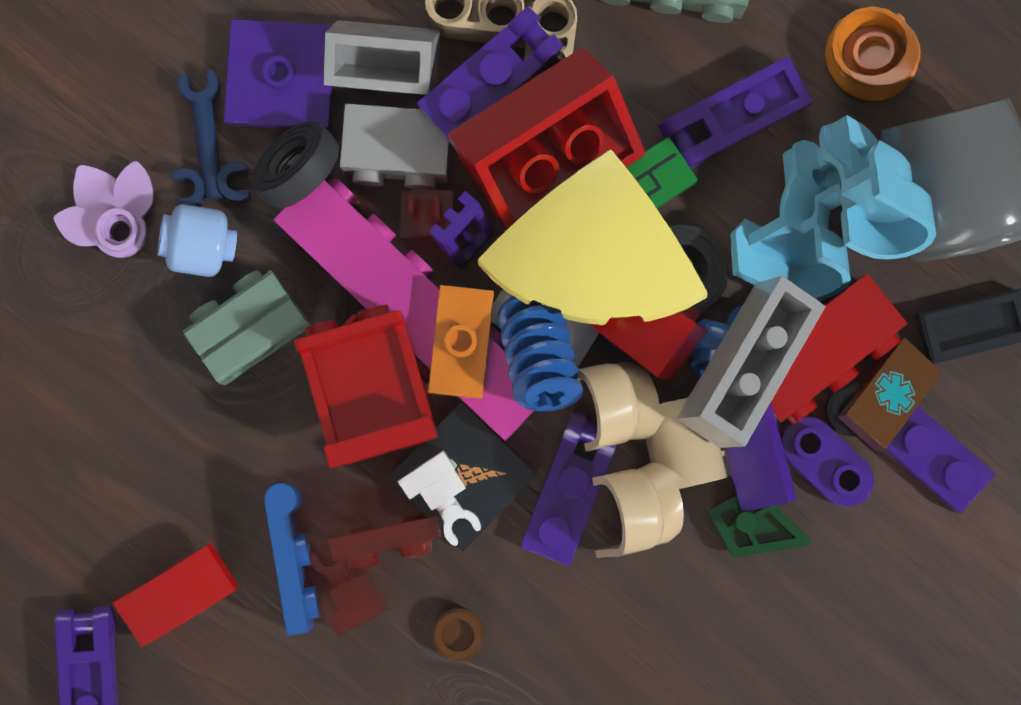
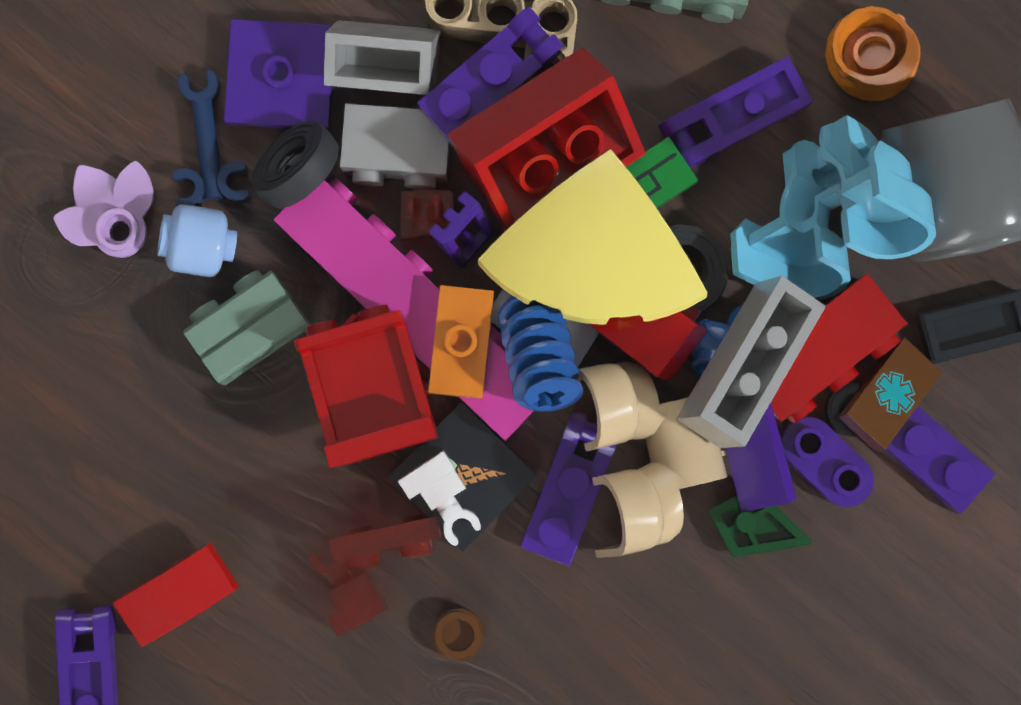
(290, 555): blue plate -> none

